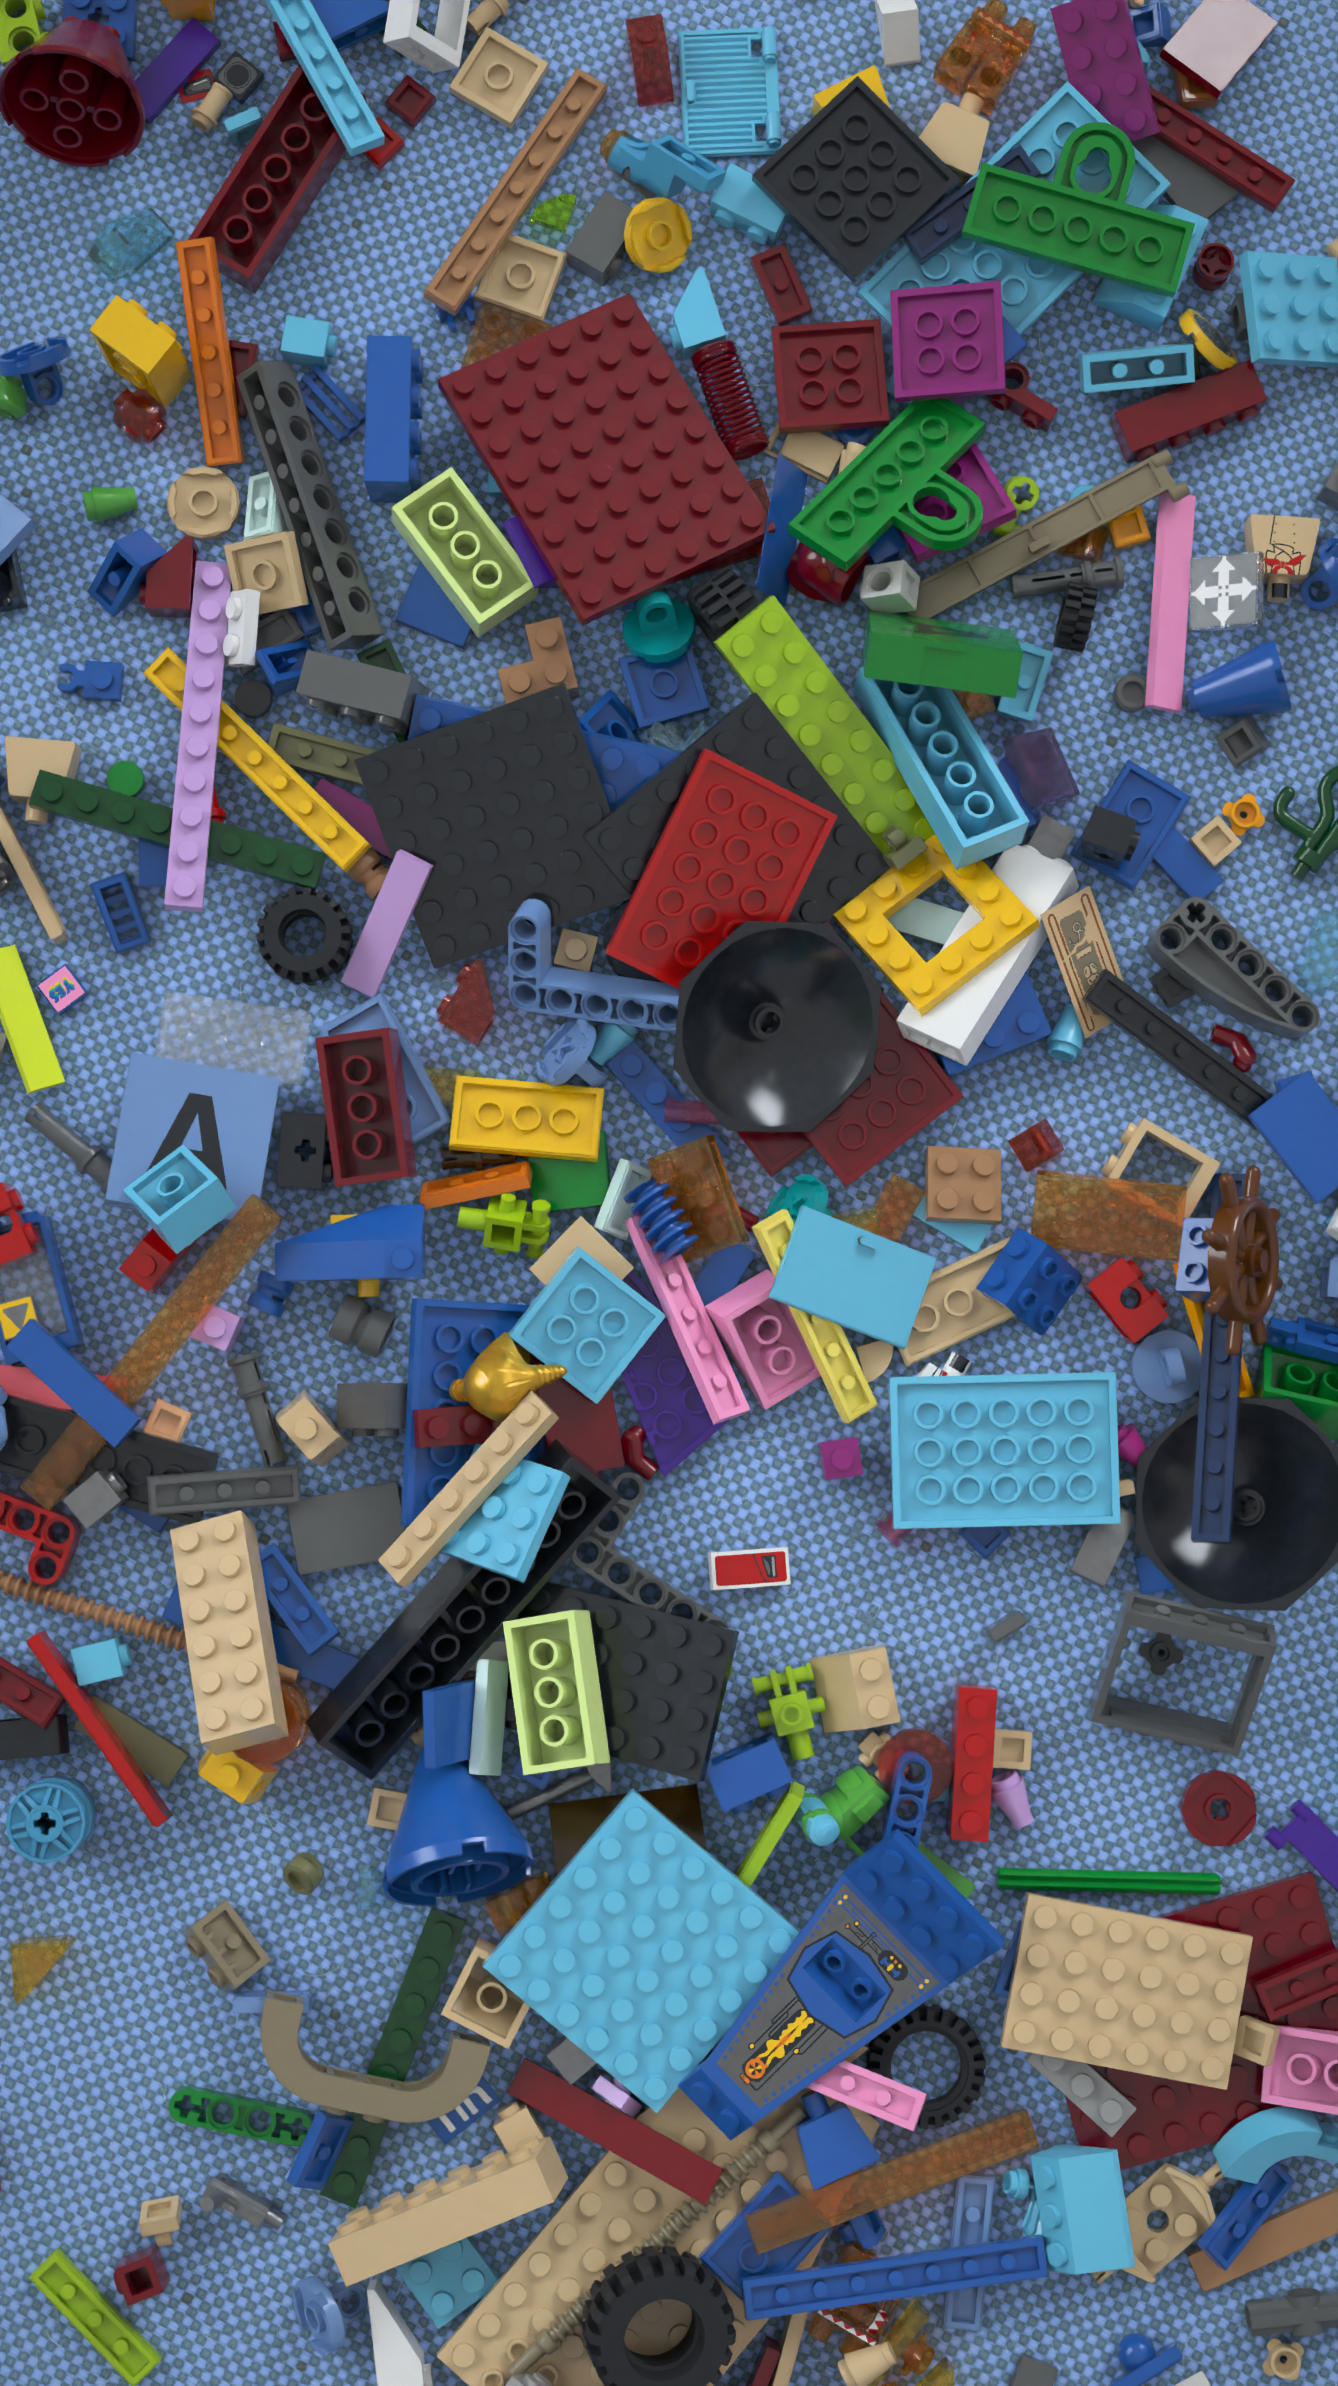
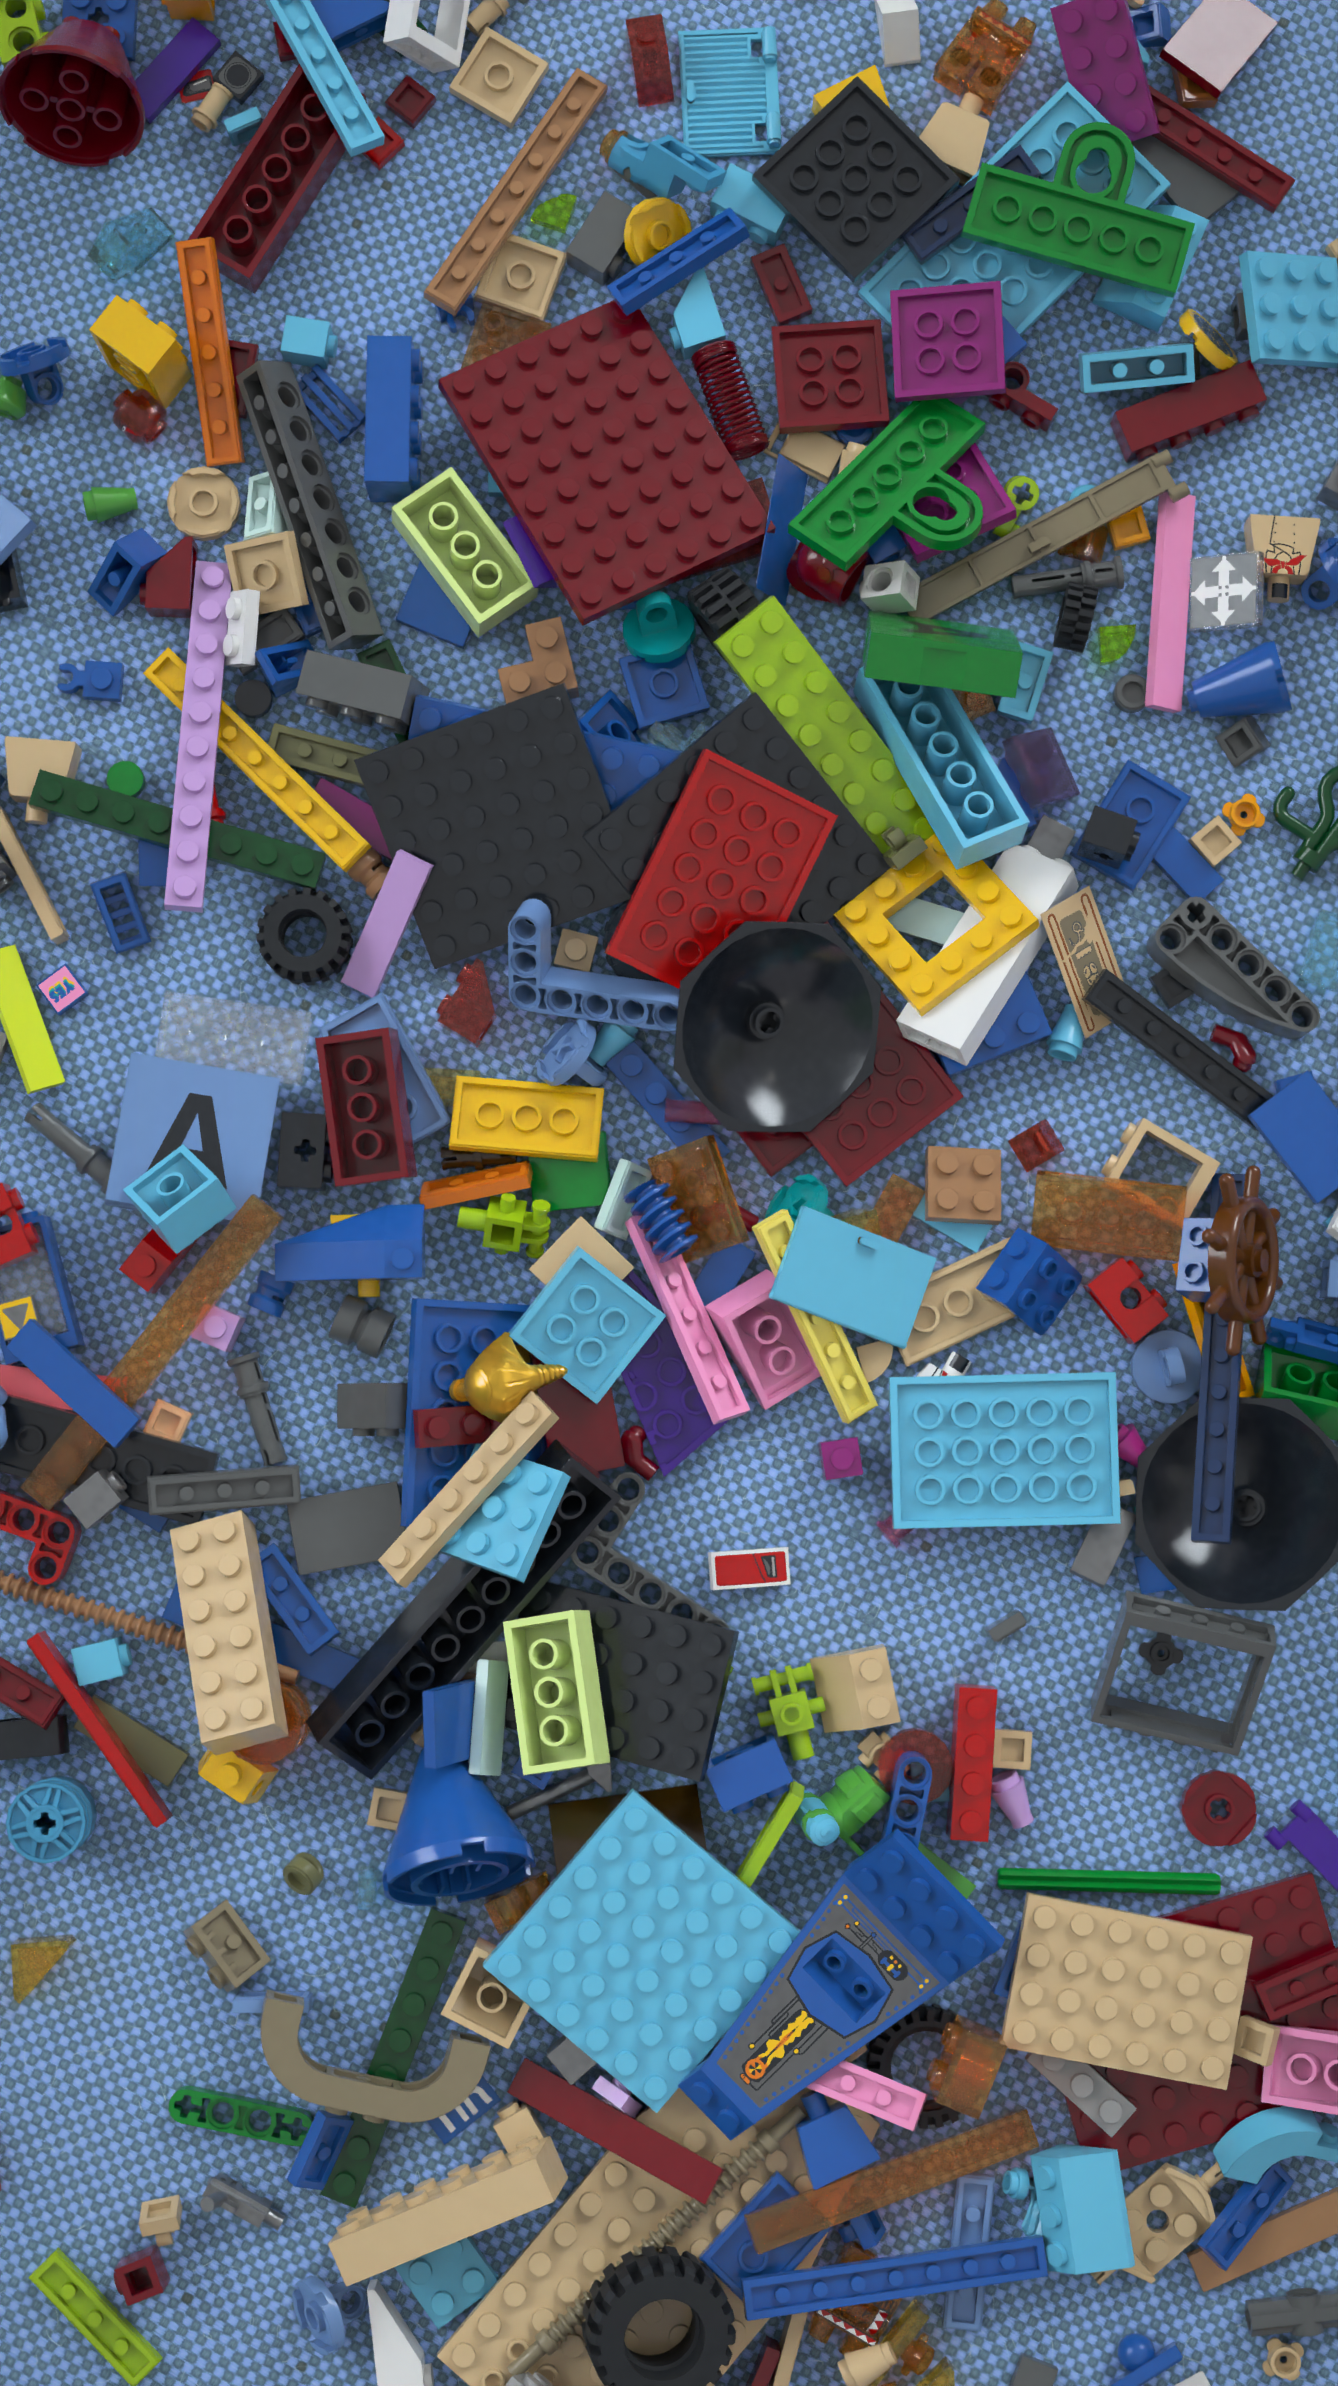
(311, 1429): tan torso -> none
(678, 261): none -> blue plate
(966, 2066): none -> clear orange brick
(985, 1539): blue tile -> none
(1114, 642): none -> clear neon green tile
(1217, 259): dark red wheel -> none

